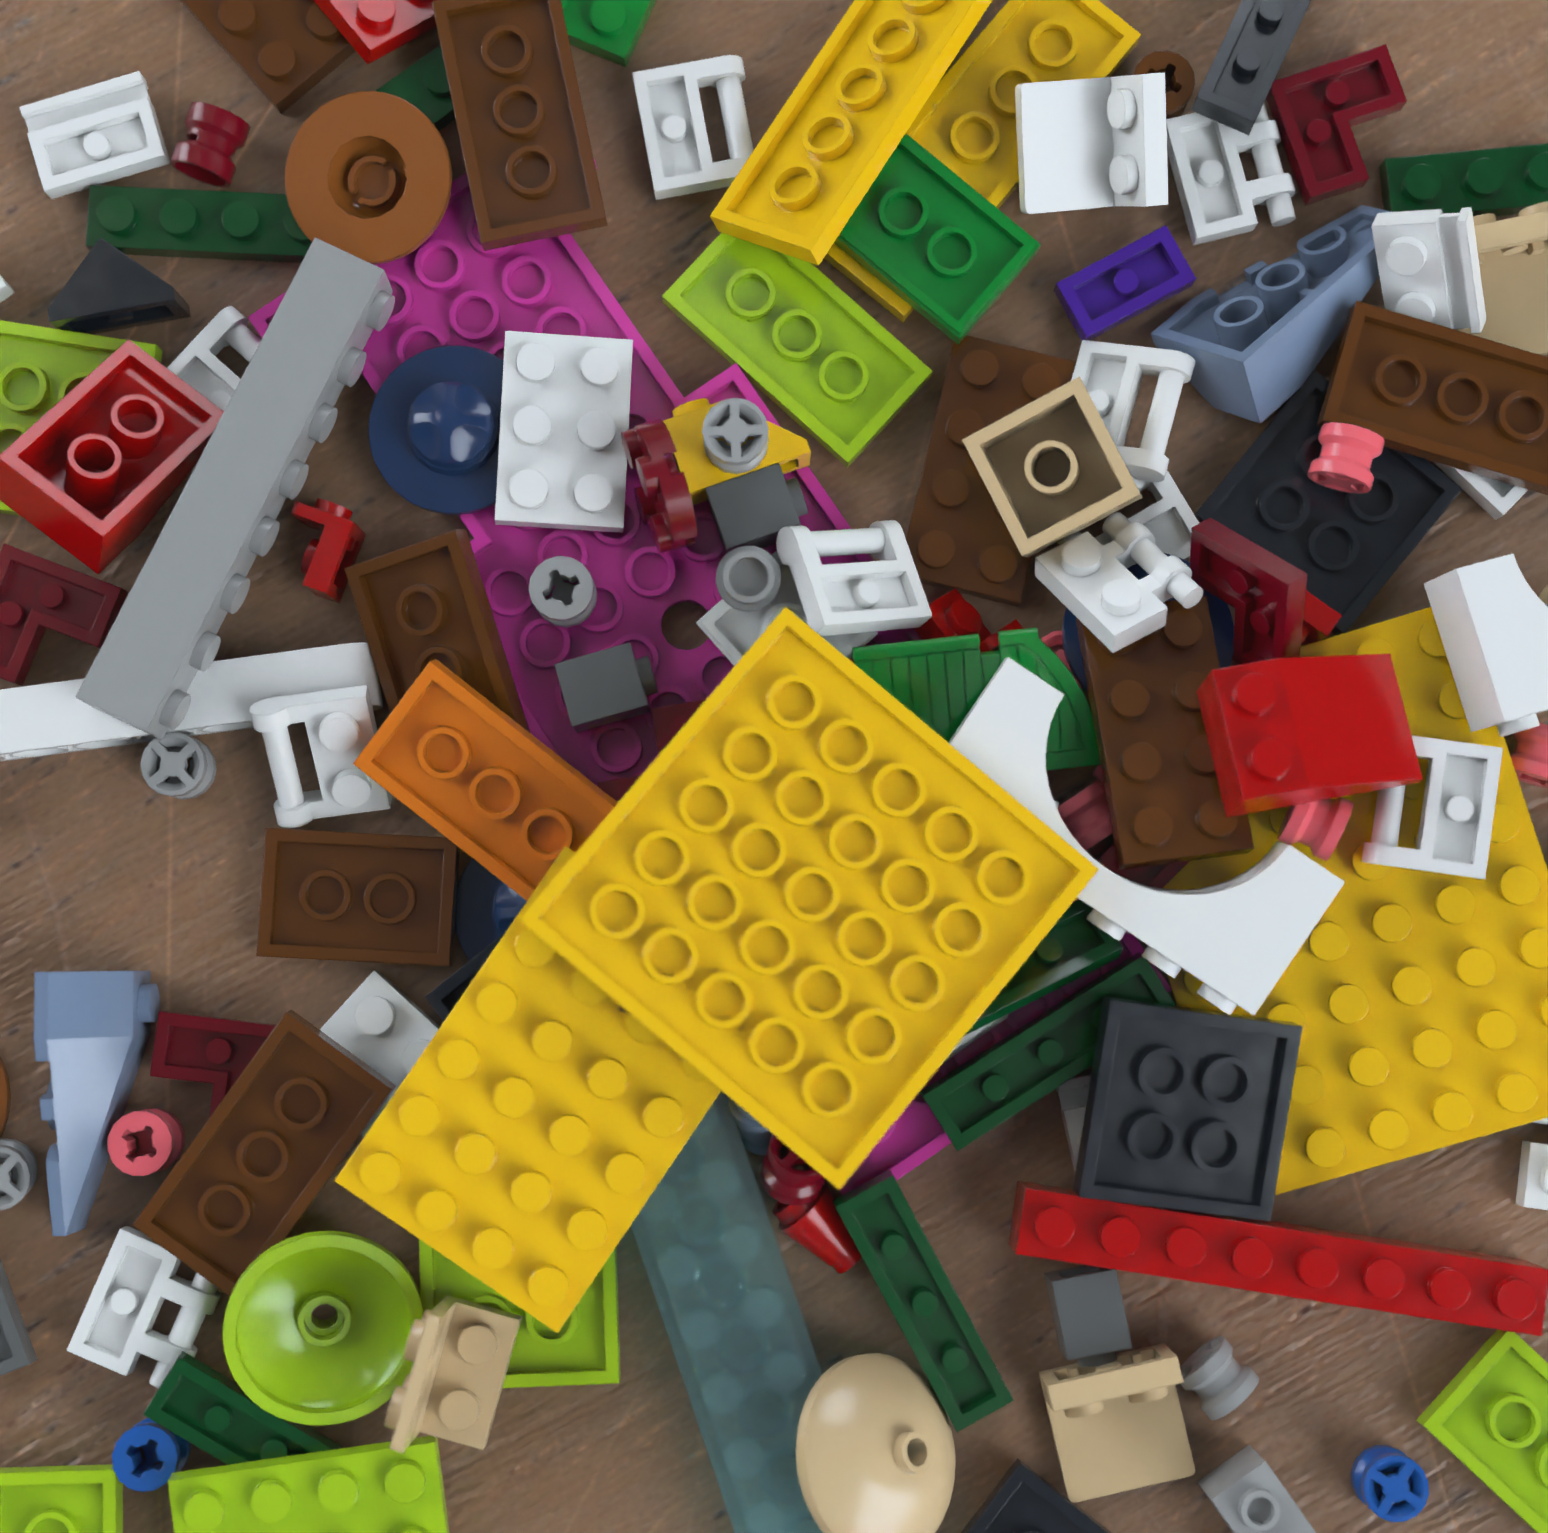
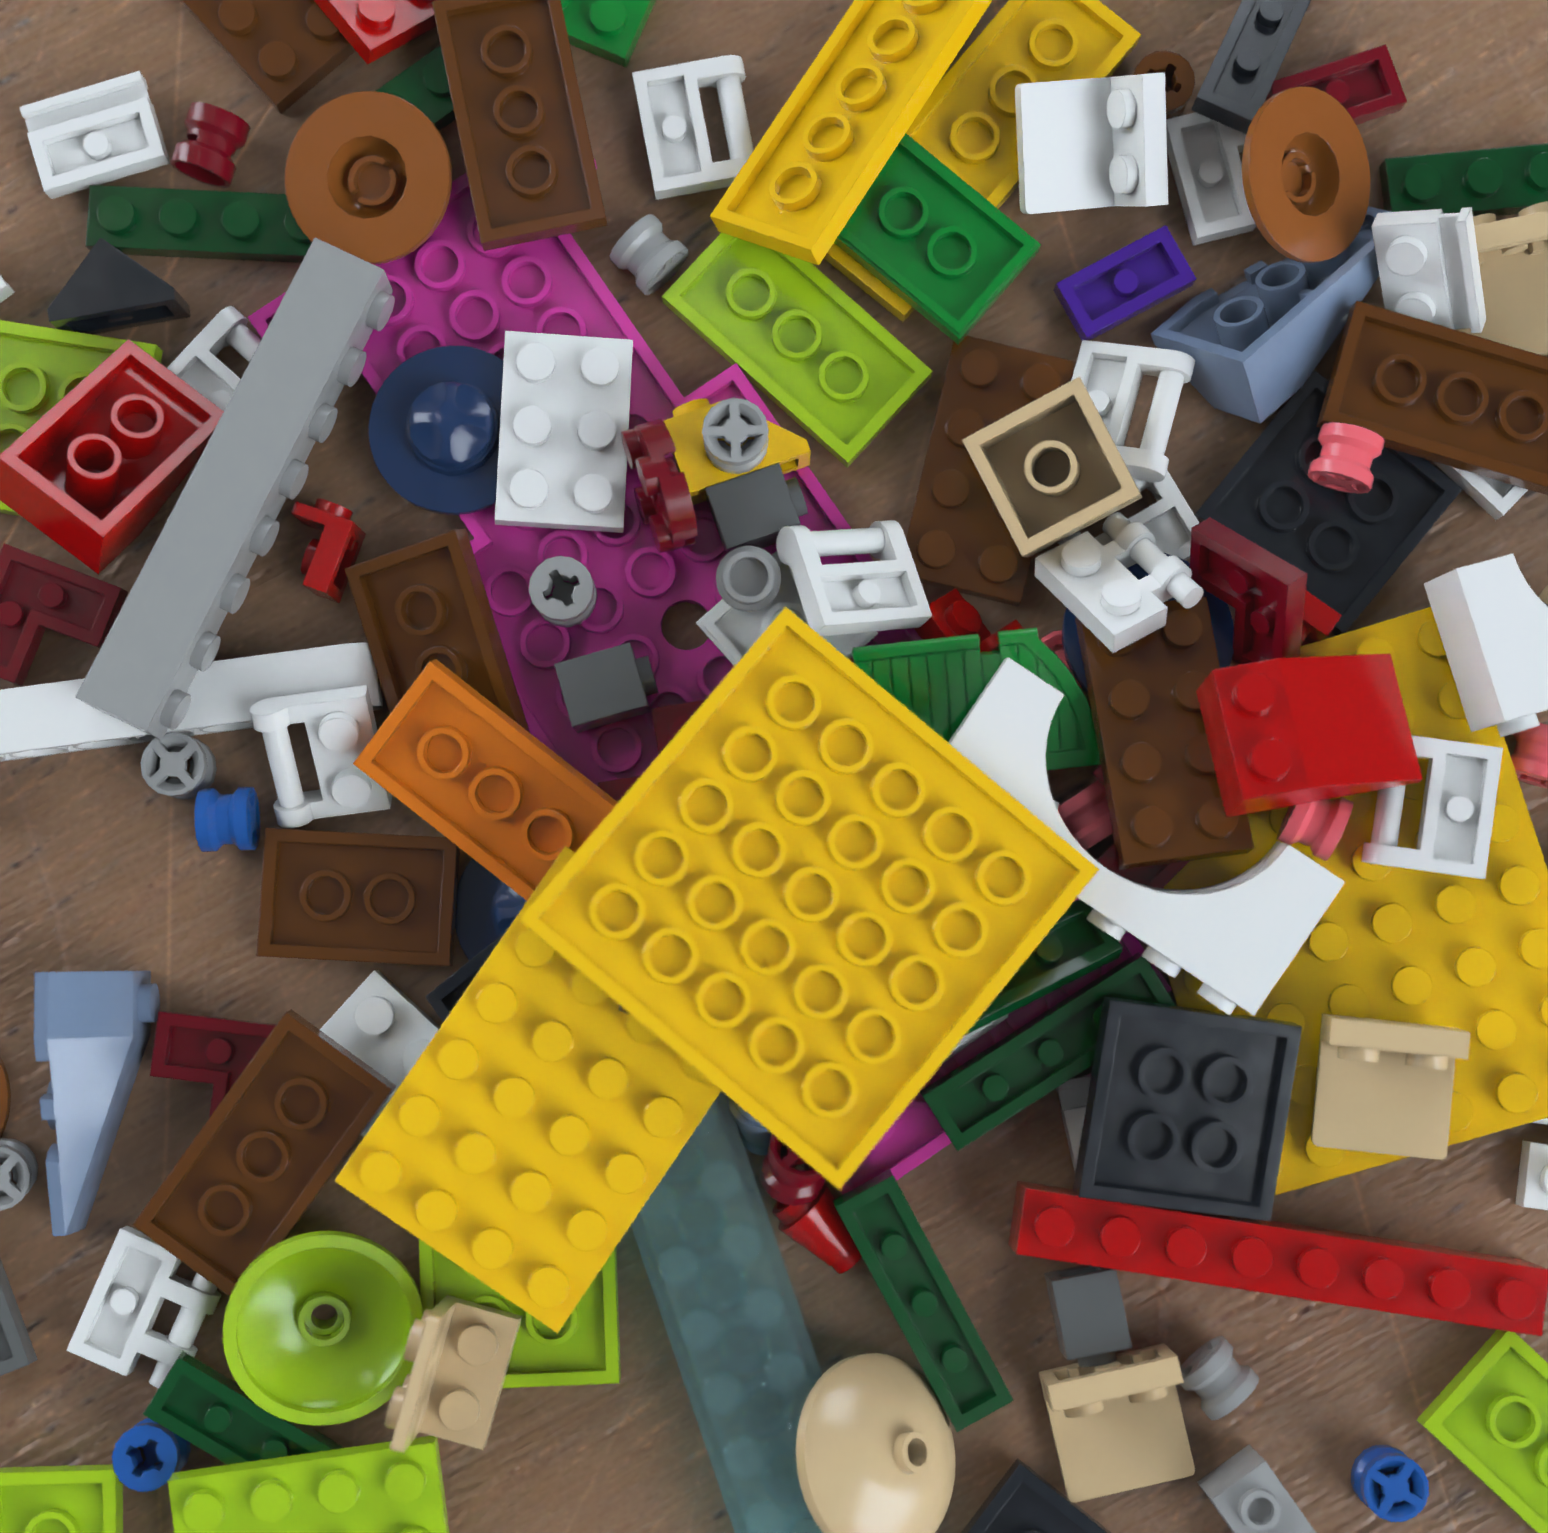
(159, 1139): coral wheel -> none
(227, 819): none -> blue wheel
(648, 254): none -> light grey wheel
(1306, 174): none -> dark orange hat
(1385, 1086): none -> tan bracket

